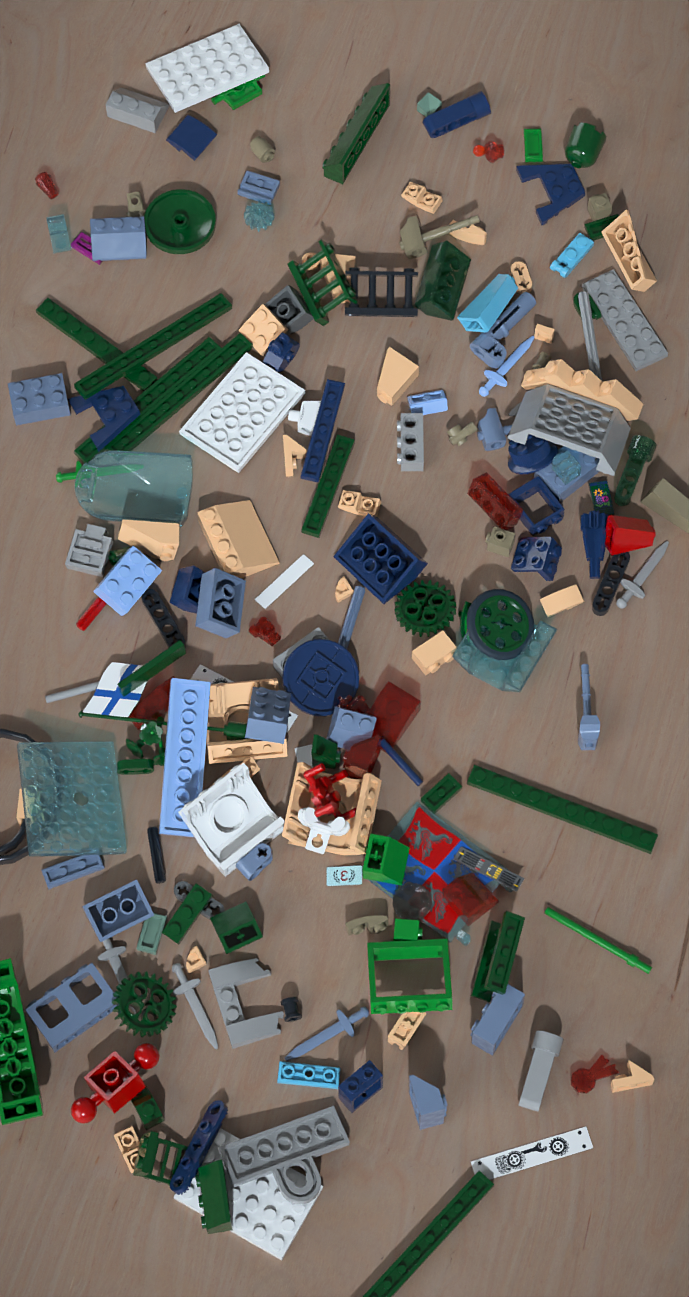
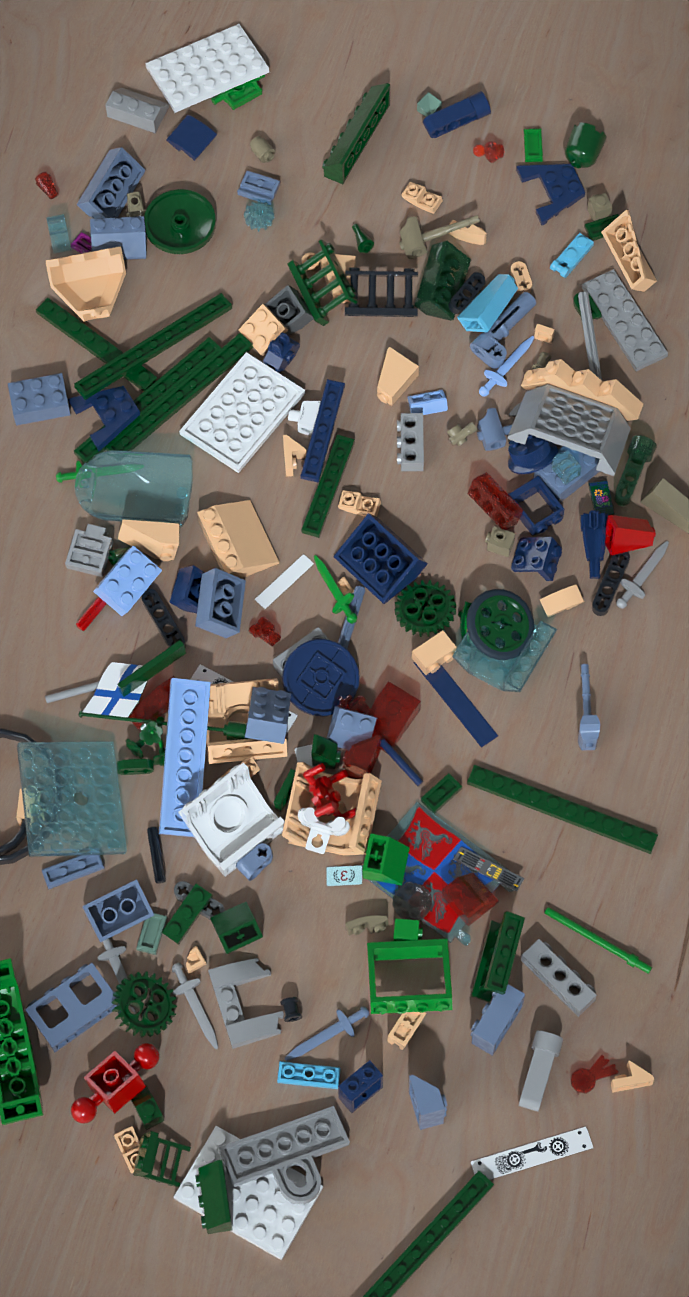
(88, 281): none -> light nougat panel
(110, 184): none -> sand blue slope
(202, 1138): dark blue piece -> none
(285, 791): none -> dark green tile
(342, 601): none -> green sword
(364, 243): none -> dark green cone
(460, 295): none -> black beam
(461, 706): none -> dark blue sticker
(576, 1002): none -> light grey brick

